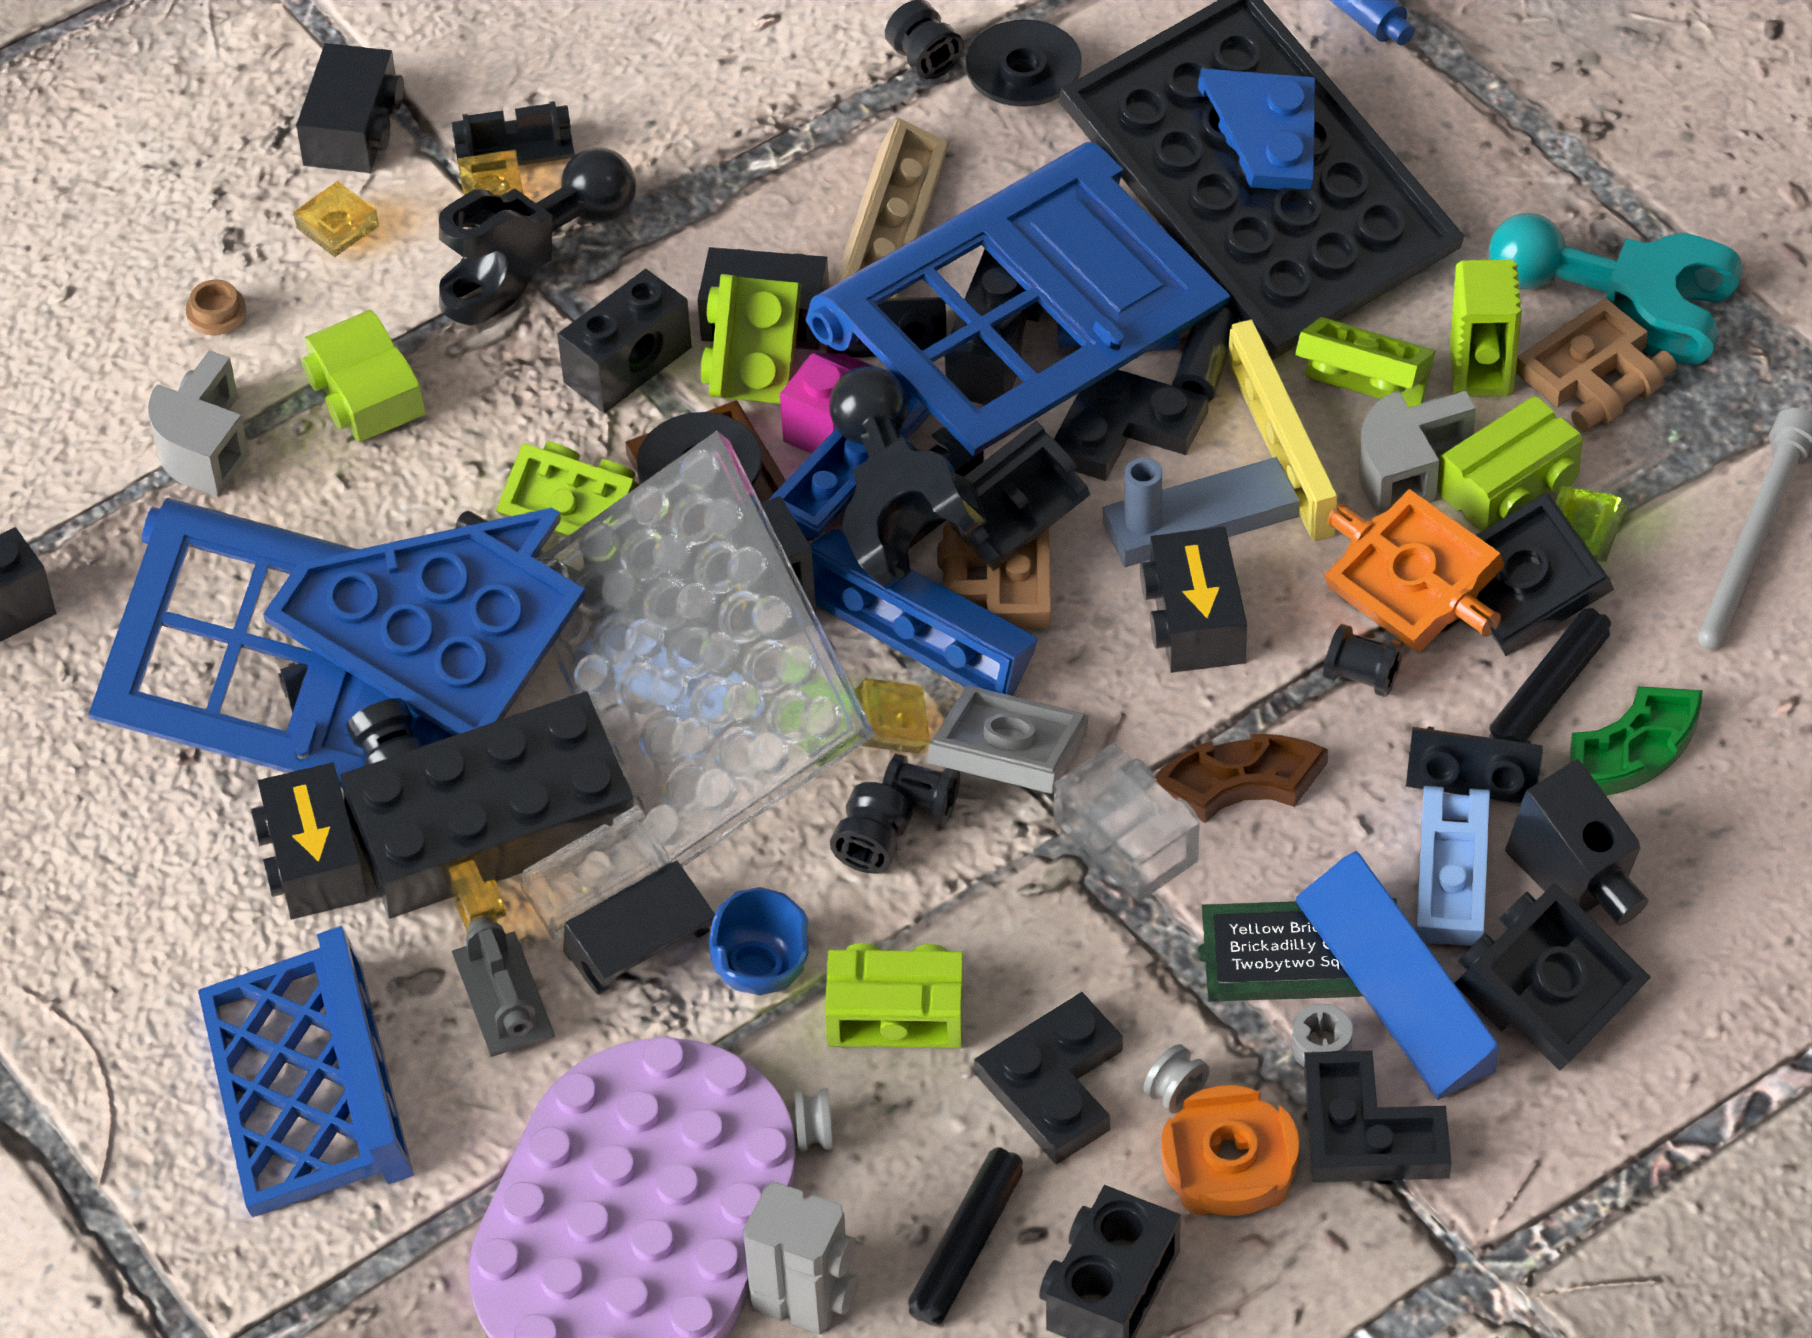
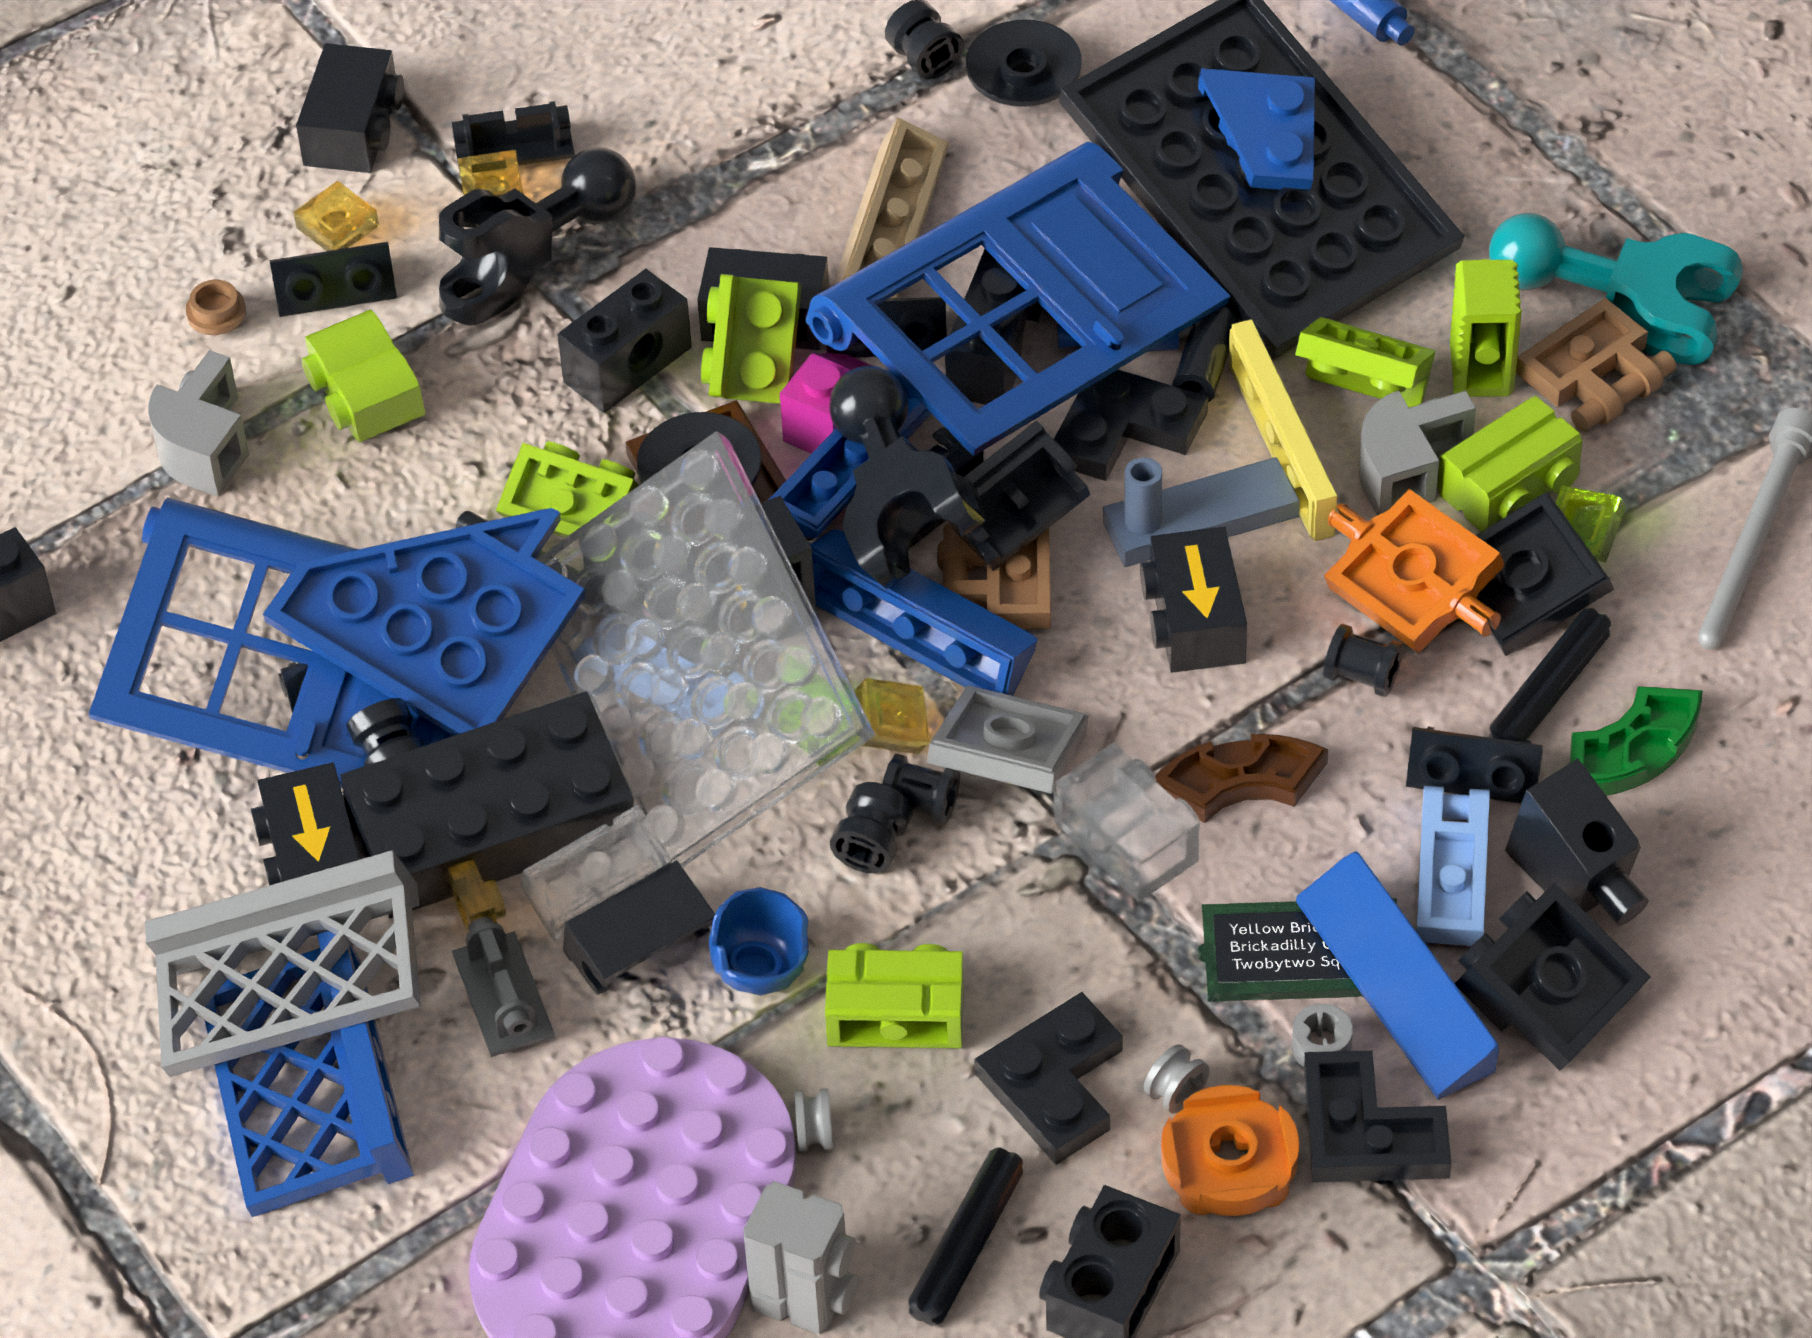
(281, 921): none -> light grey fence
(333, 279): none -> black hinge

